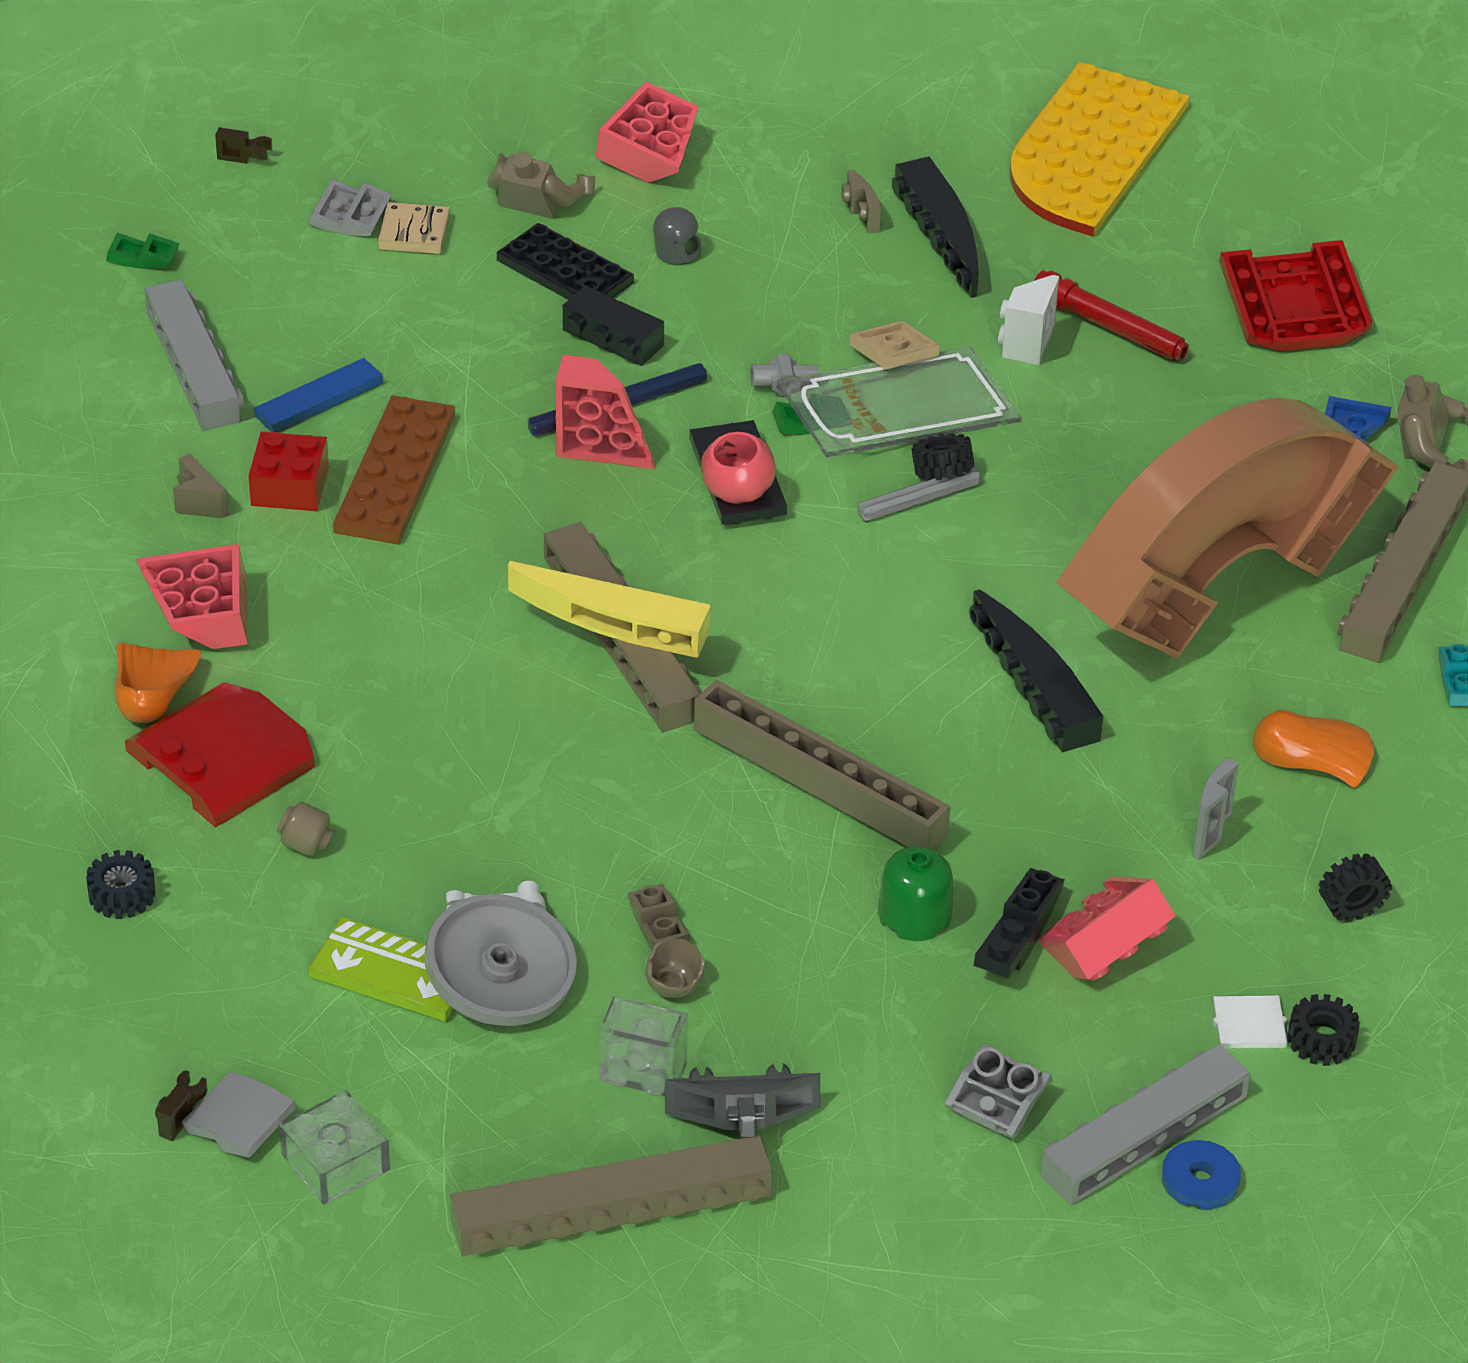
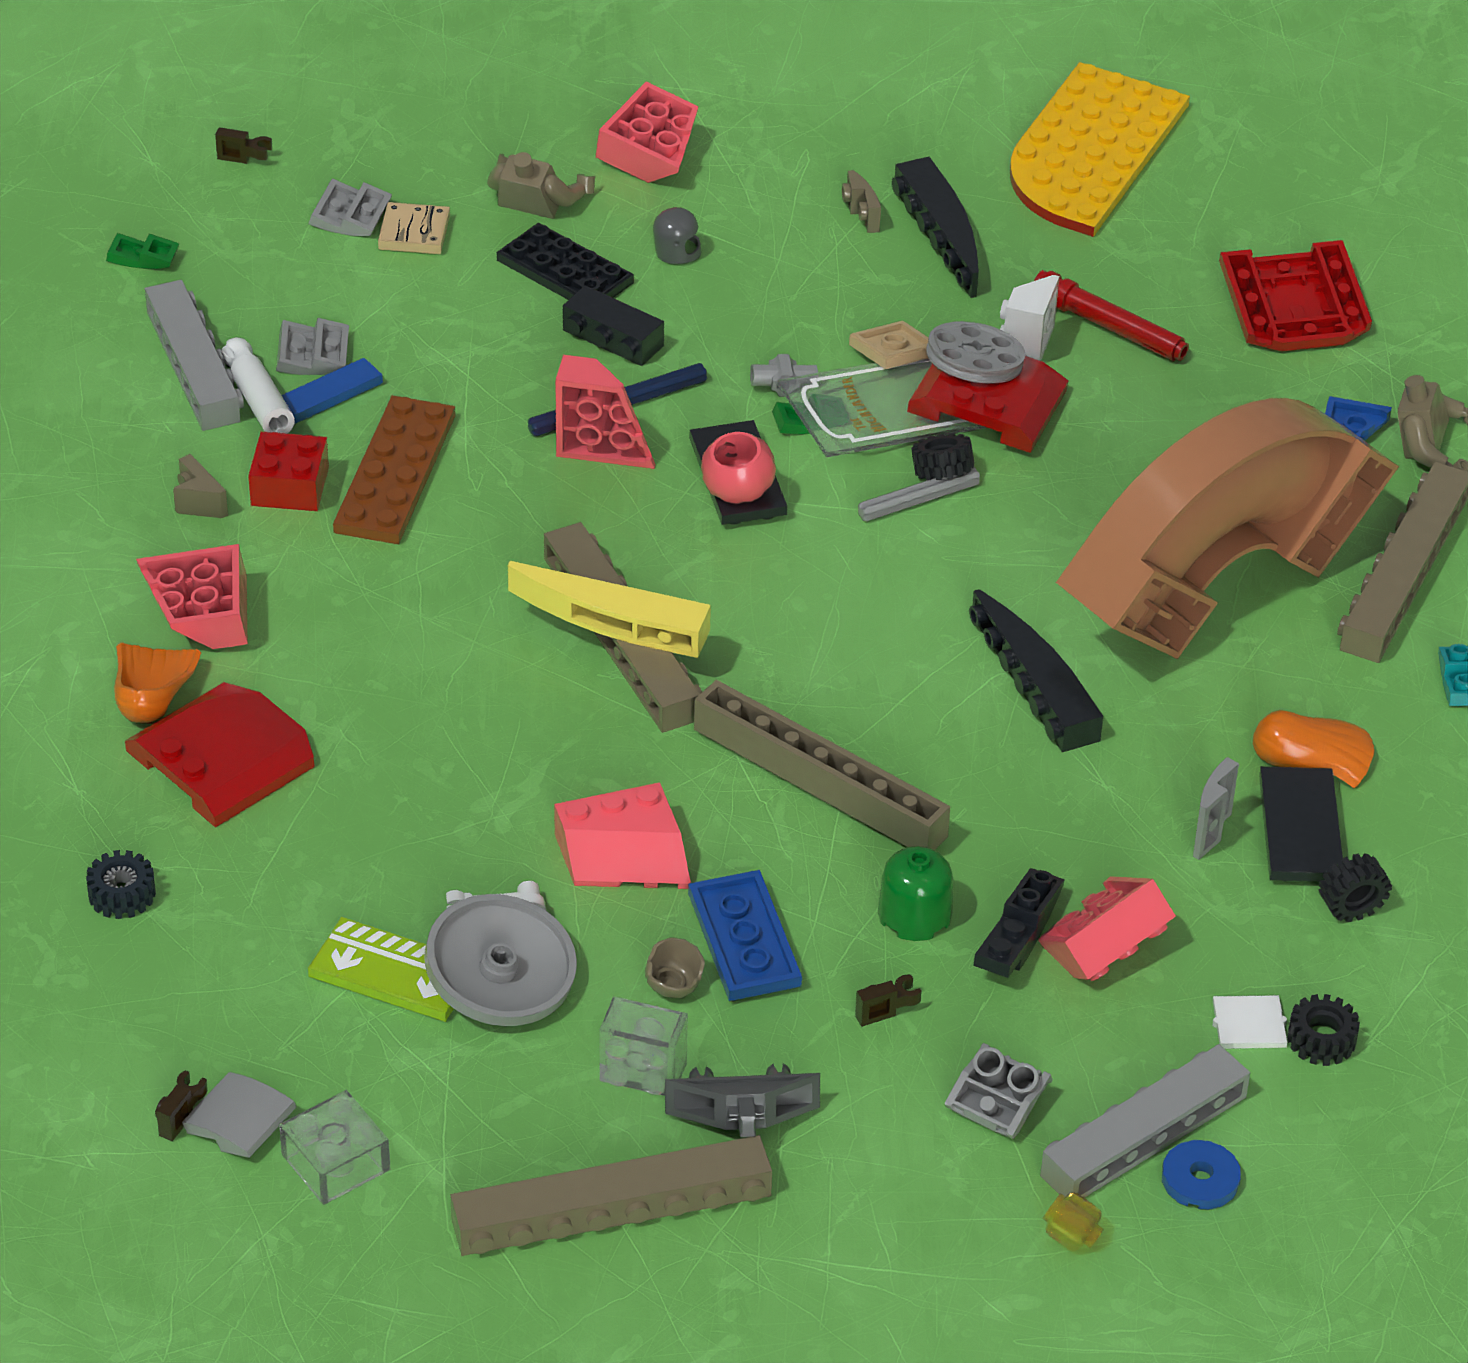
(257, 387): none -> white piece
(305, 829): dark tan head -> none
(312, 349): none -> light grey slope
(622, 839): none -> coral wedge
(656, 914): dark tan slope -> none
(744, 935): none -> blue plate
(881, 1000): none -> dark brown plate
(976, 352): none -> light grey wedge
(1012, 407): none -> red wedge
(1073, 1221): none -> clear yellow head
(1300, 822): none -> black tile

